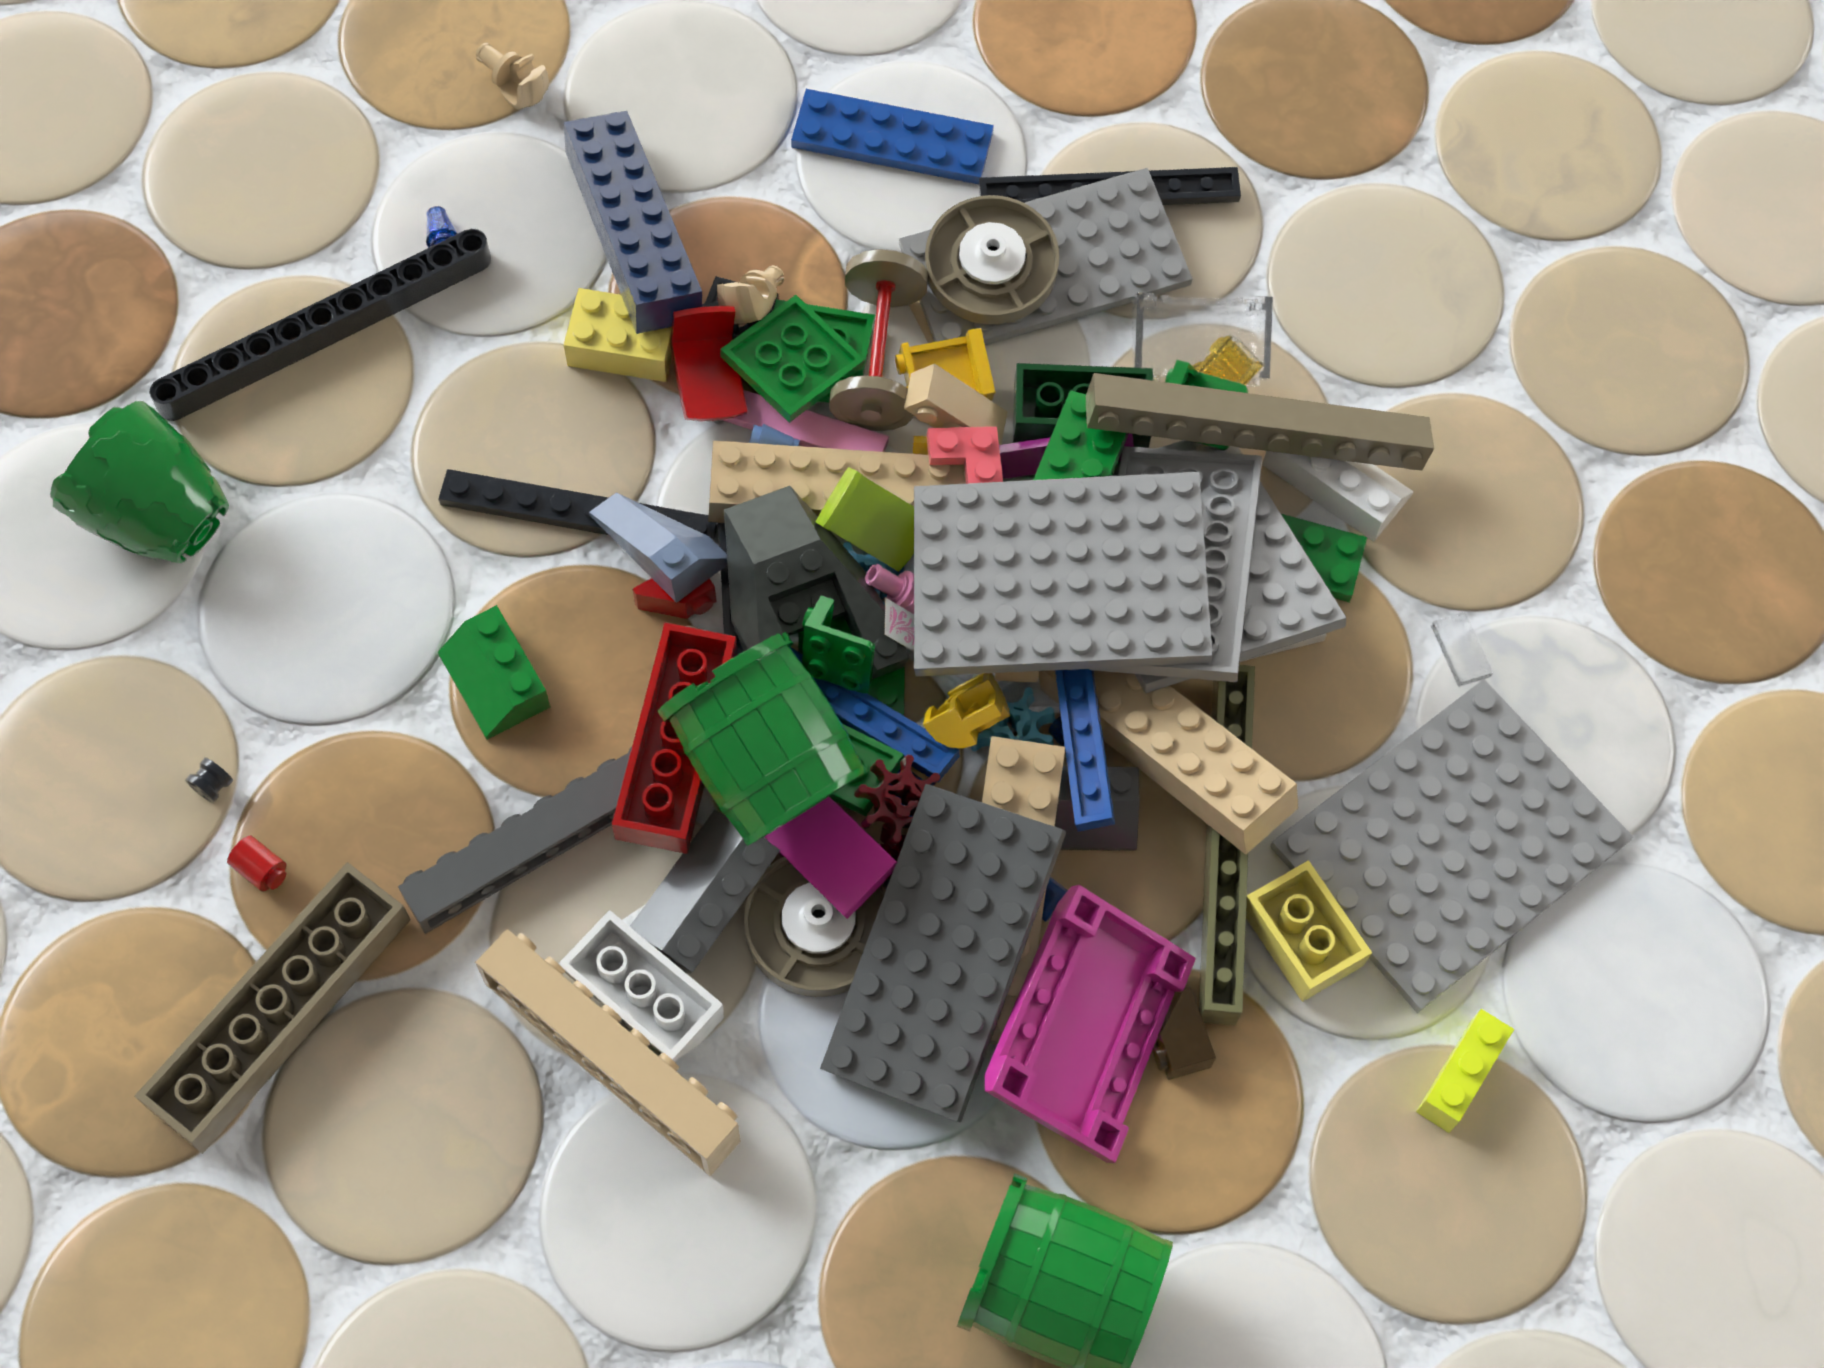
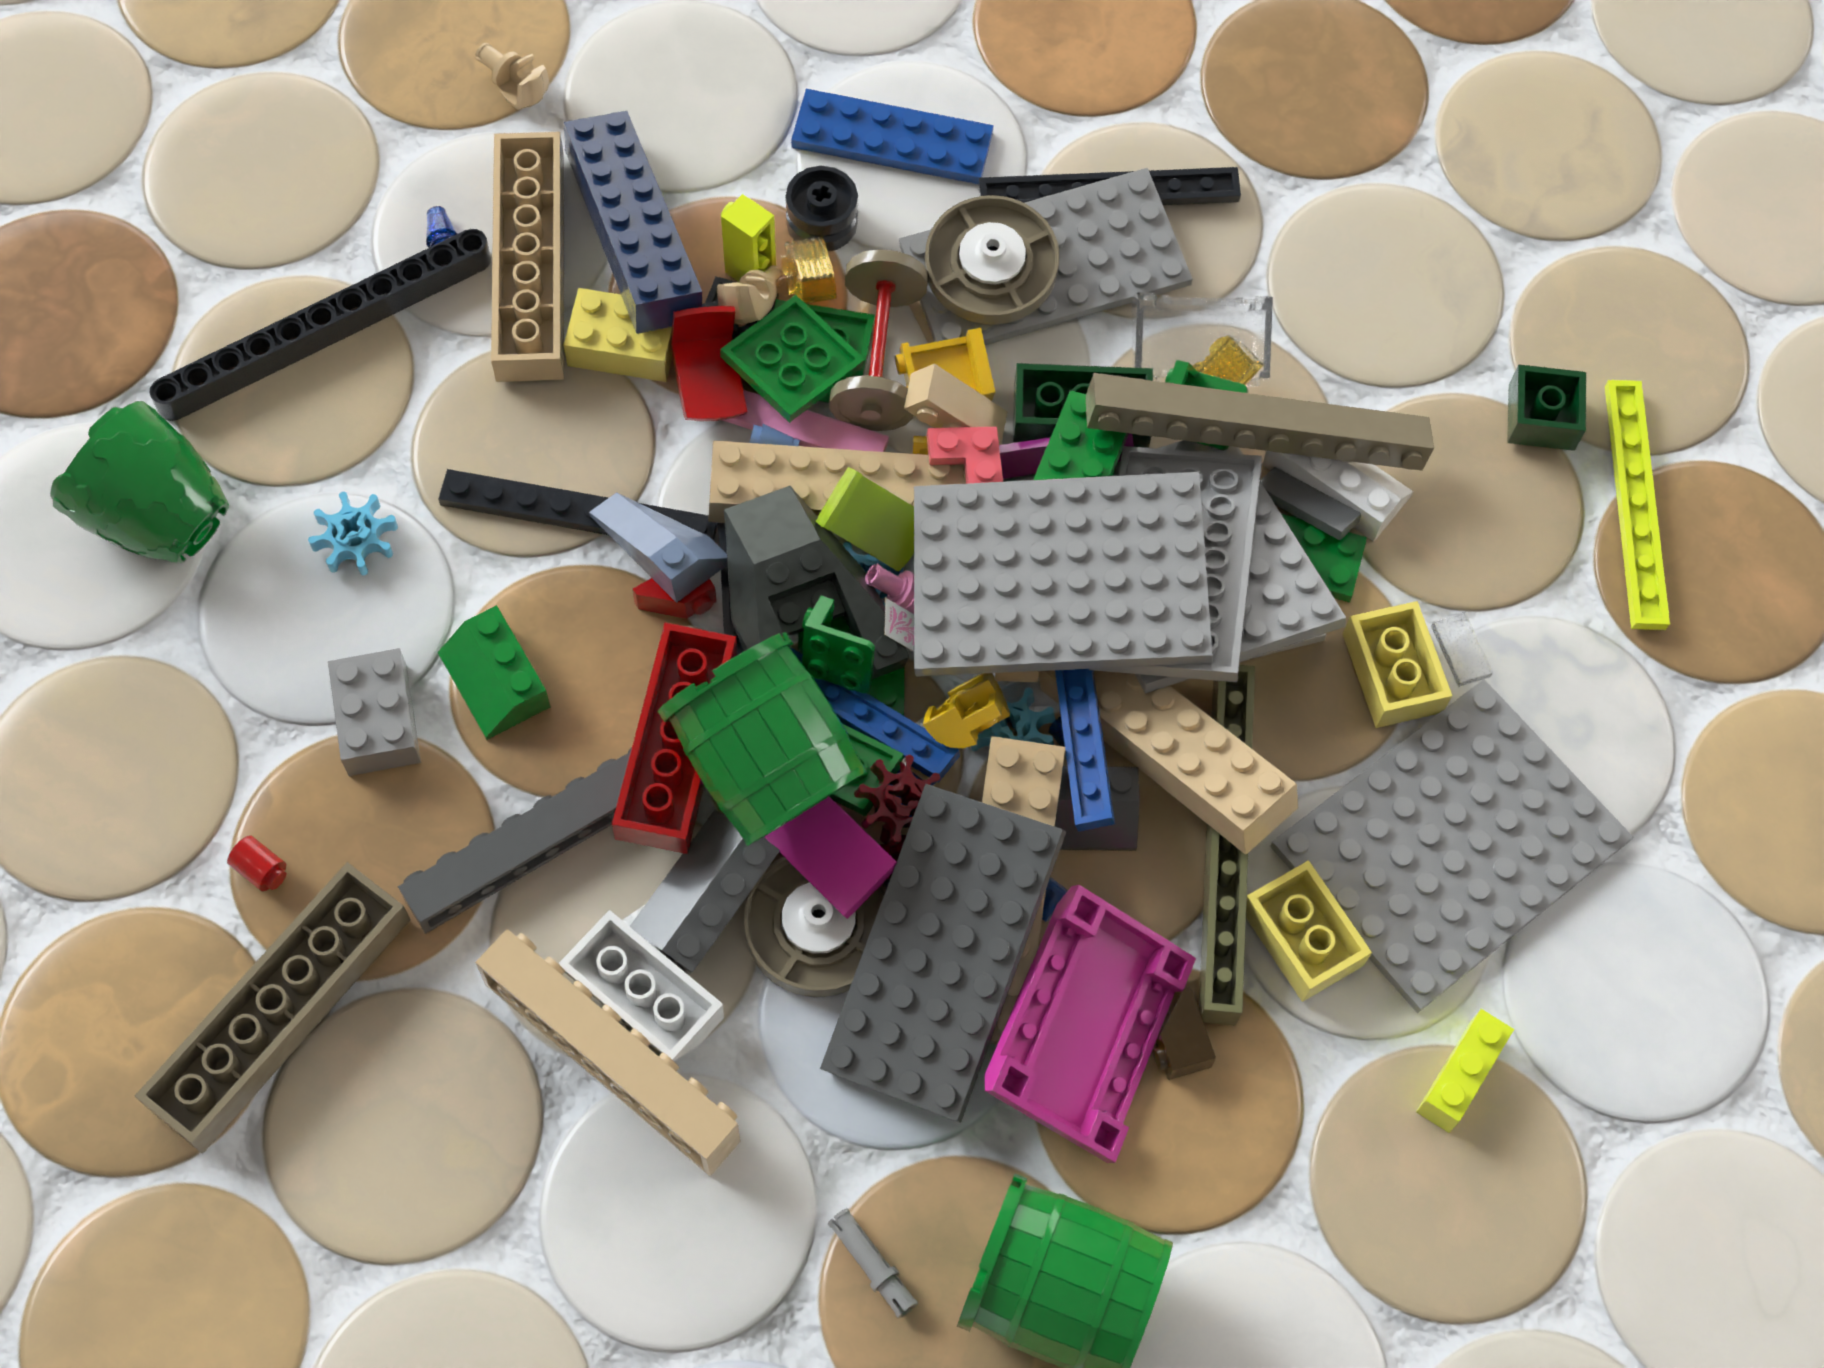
(209, 780): black wheel -> none
(353, 533): none -> medium azure gear
(374, 712): none -> light grey brick
(528, 257): none -> tan brick
(747, 237): none -> neon yellow brick
(808, 270): none -> clear yellow brick
(822, 204): none -> black wheel
(882, 1276): none -> light grey pin
(1310, 504): none -> dark grey tile
(1396, 664): none -> light yellow brick
(1546, 407): none -> dark green brick
(1636, 505): none -> neon yellow plate

